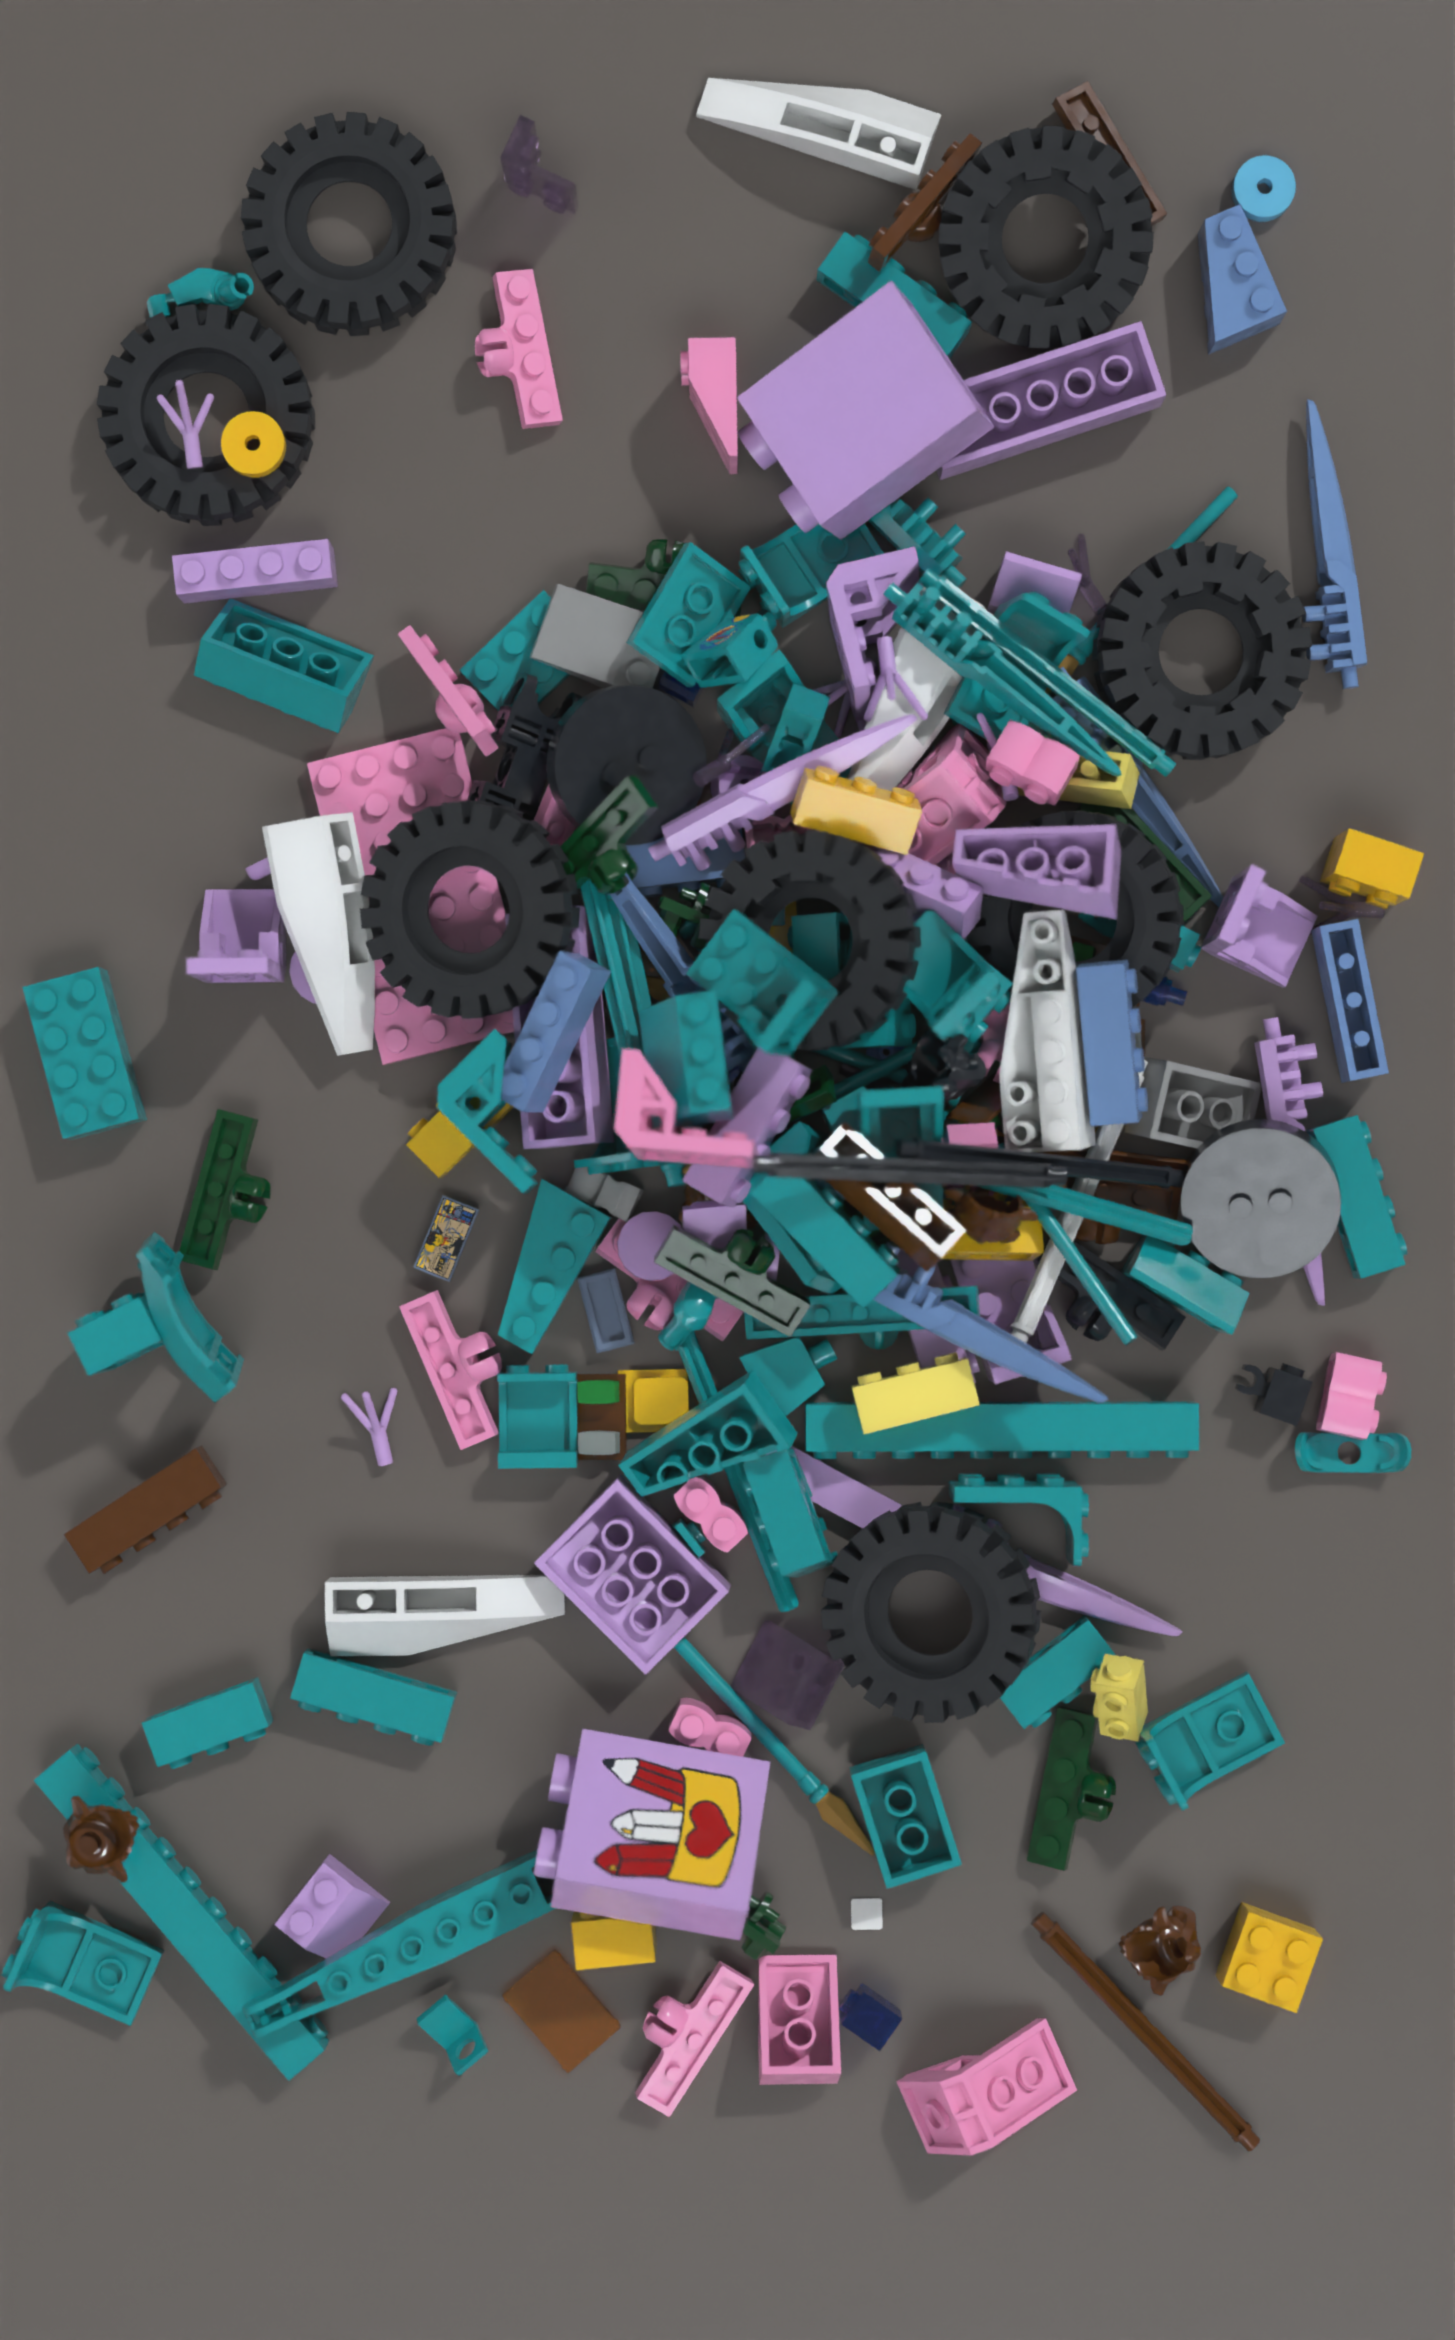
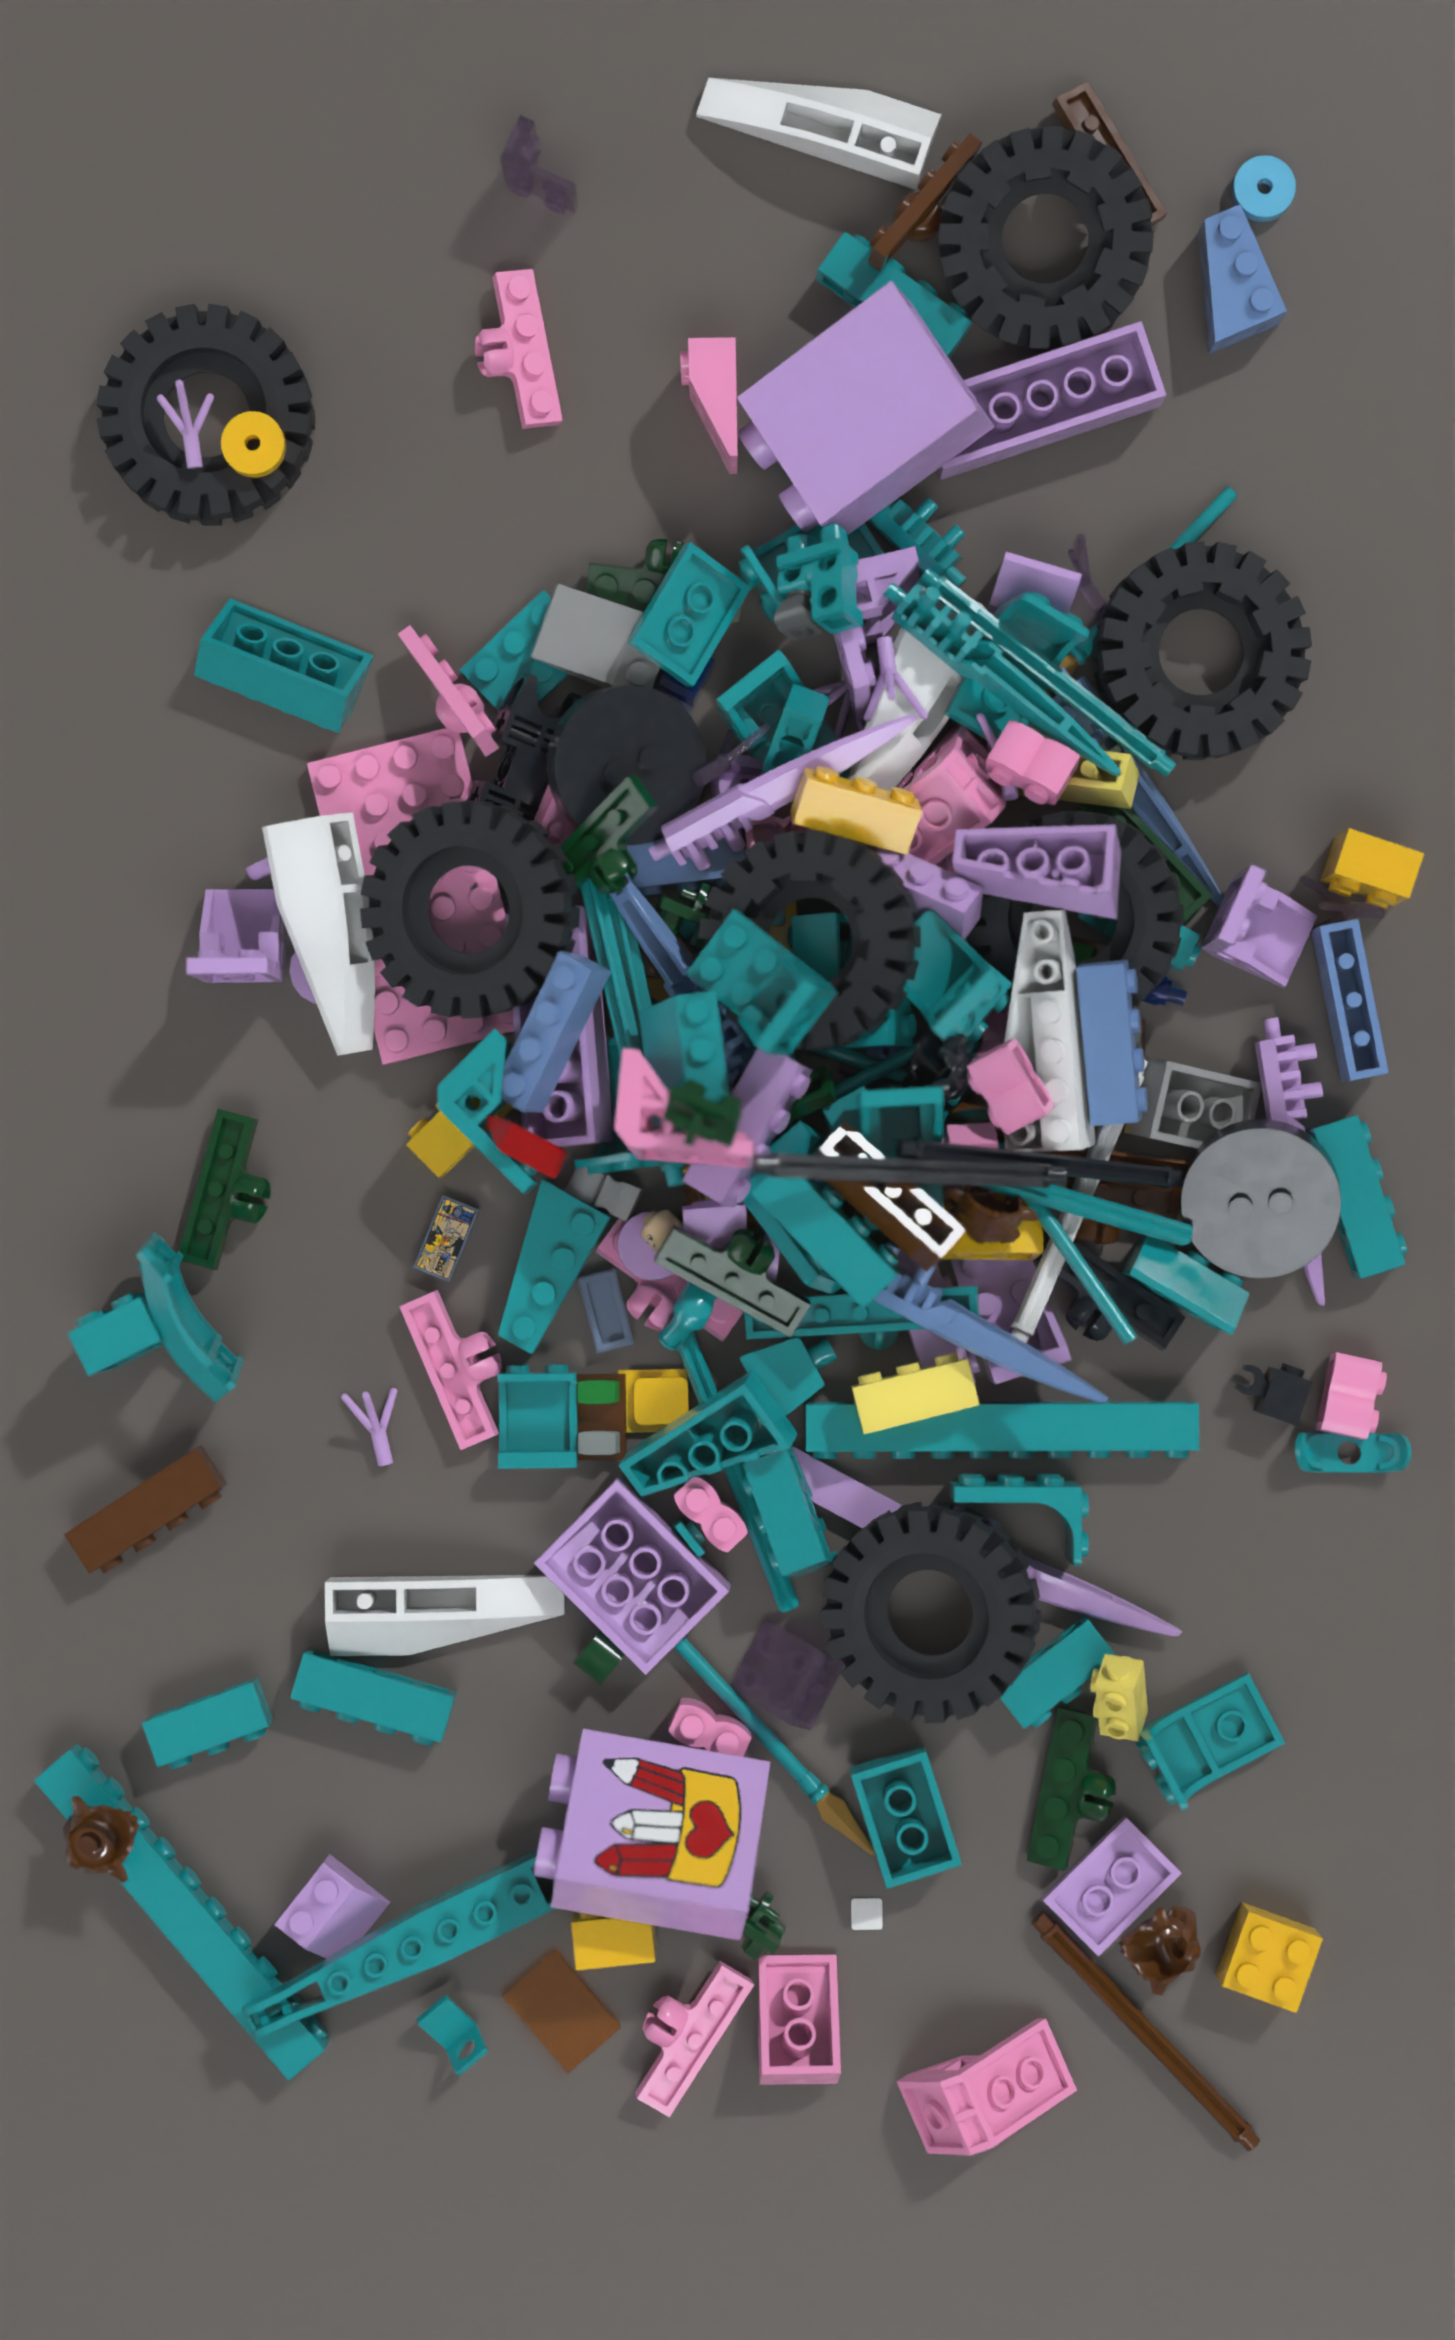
(83, 1962): teal bracket -> none
(84, 1053): teal brick -> none
(203, 286): teal arm -> none
(255, 571): lavender brick -> none
(364, 293): black tyre -> none
(526, 1146): none -> red slope
(598, 1657): none -> dark green piece
(658, 1227): none -> tan piece
(703, 1117): none -> dark green hips
(732, 650): teal torso -> none
(825, 575): none -> teal hips
(869, 2016): clear blue brick -> none
(1009, 1086): none -> bright pink brick
(1111, 1885): none -> lavender plate
(1335, 563): medium blue piece -> none

